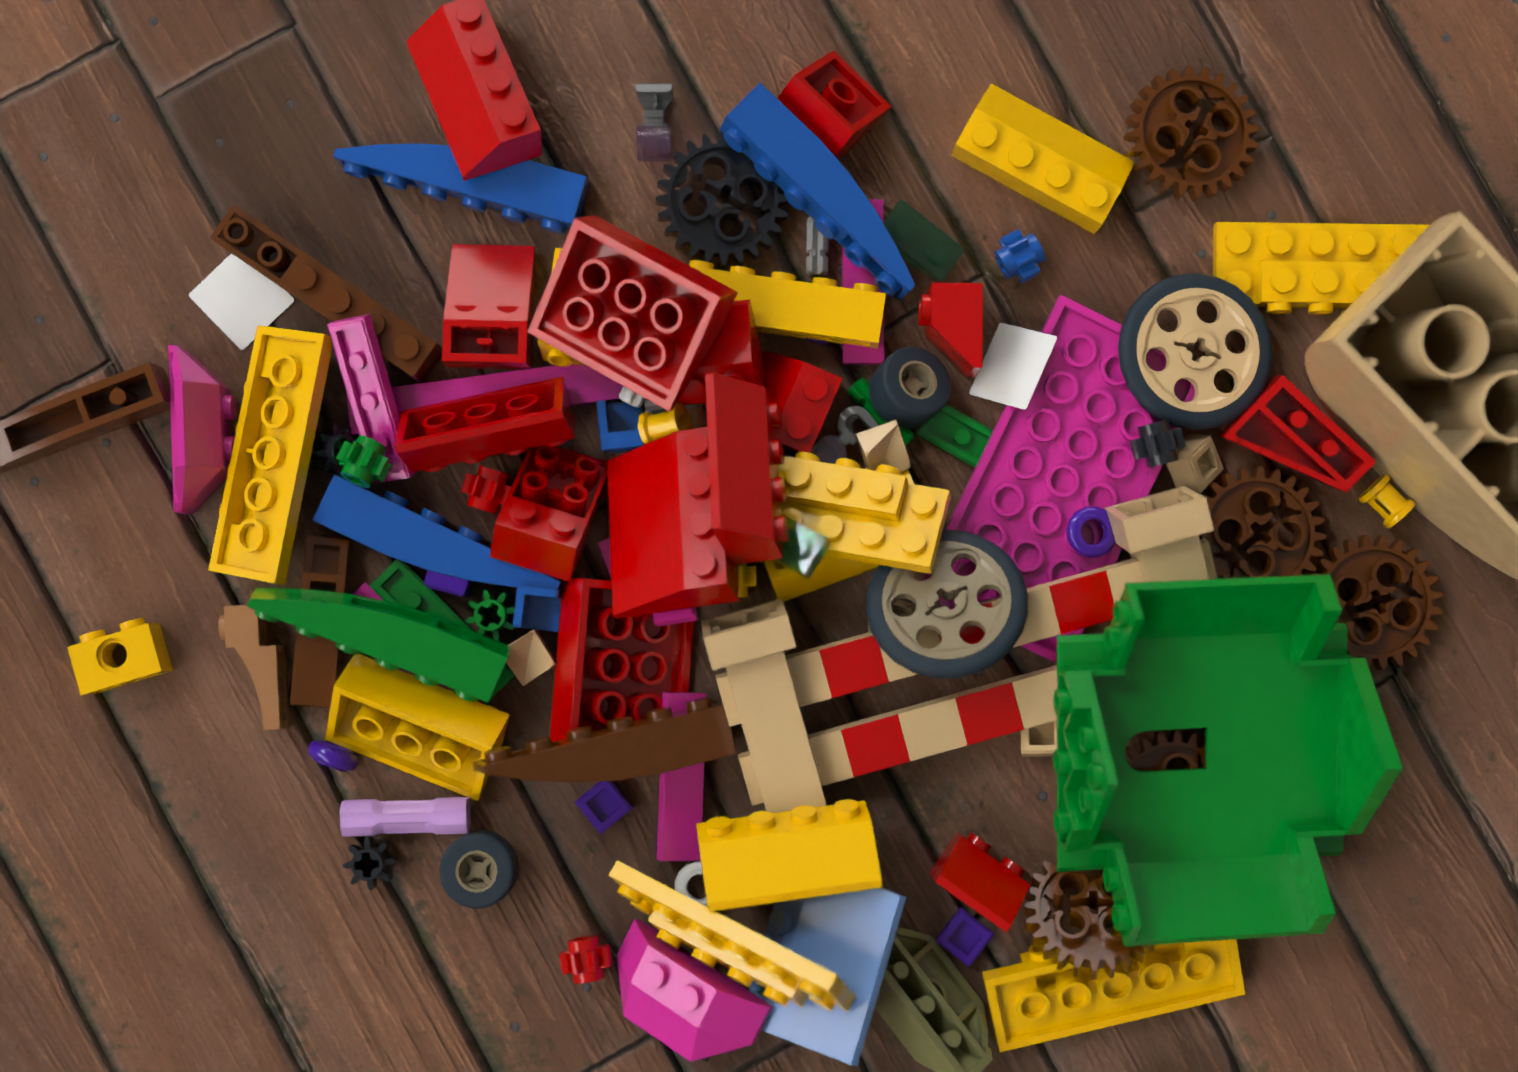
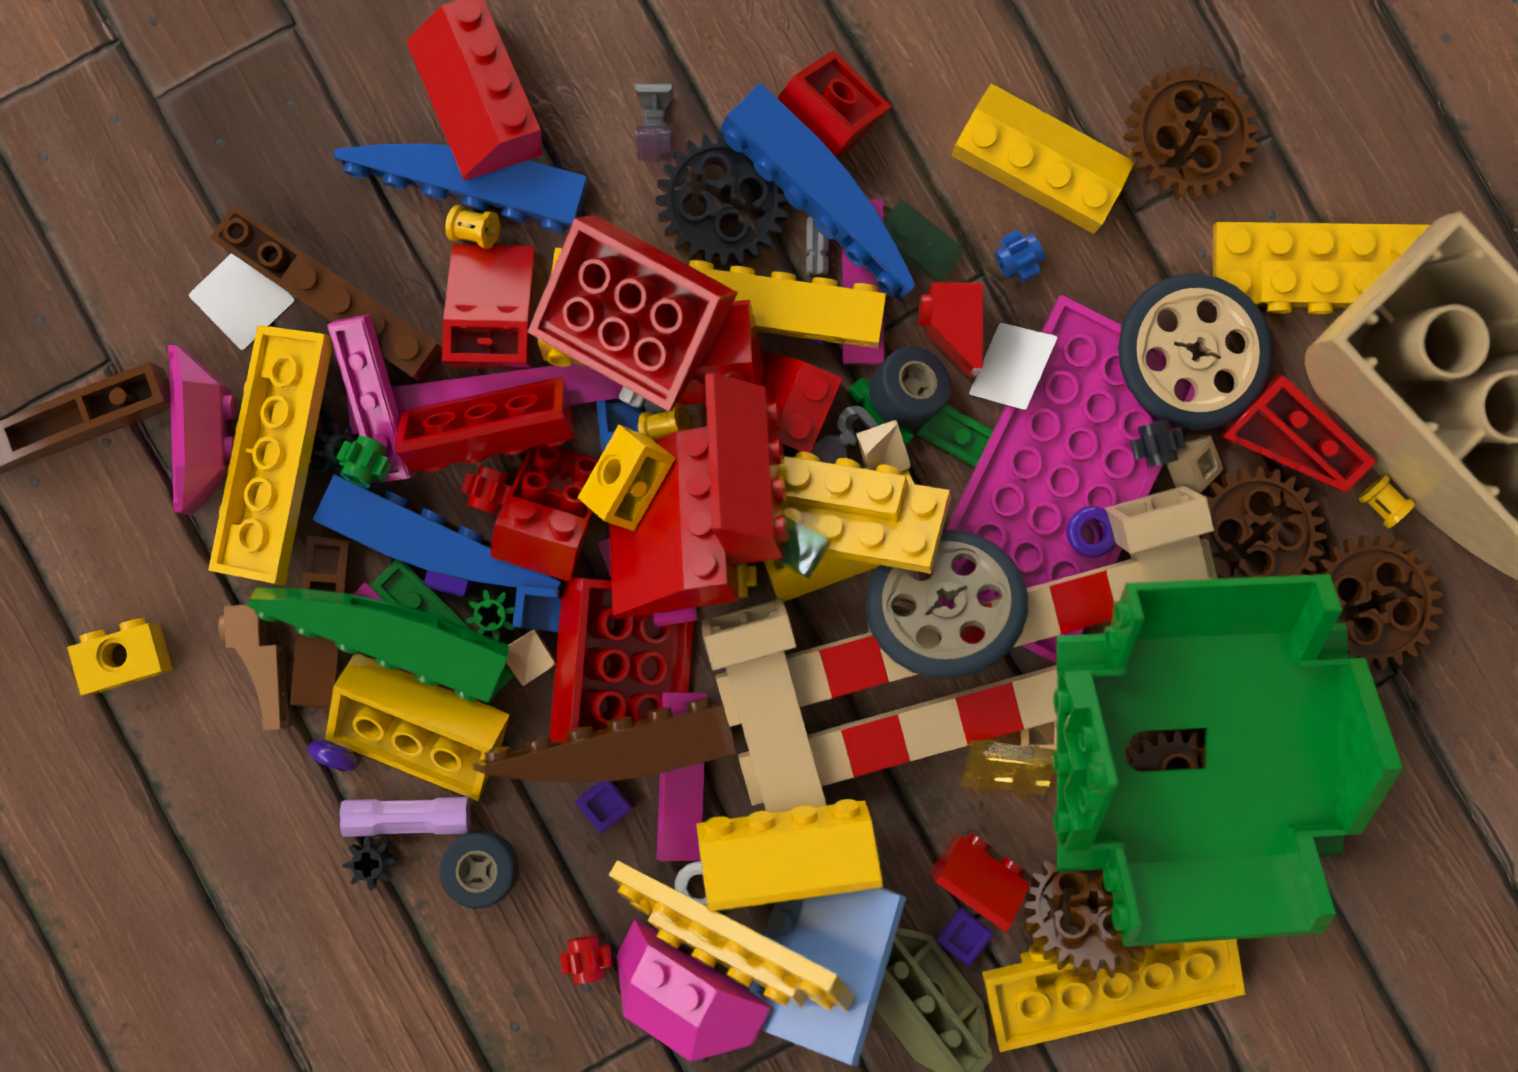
(464, 232): none -> yellow bush
(626, 478): none -> yellow brick
(1008, 768): none -> clear yellow plate

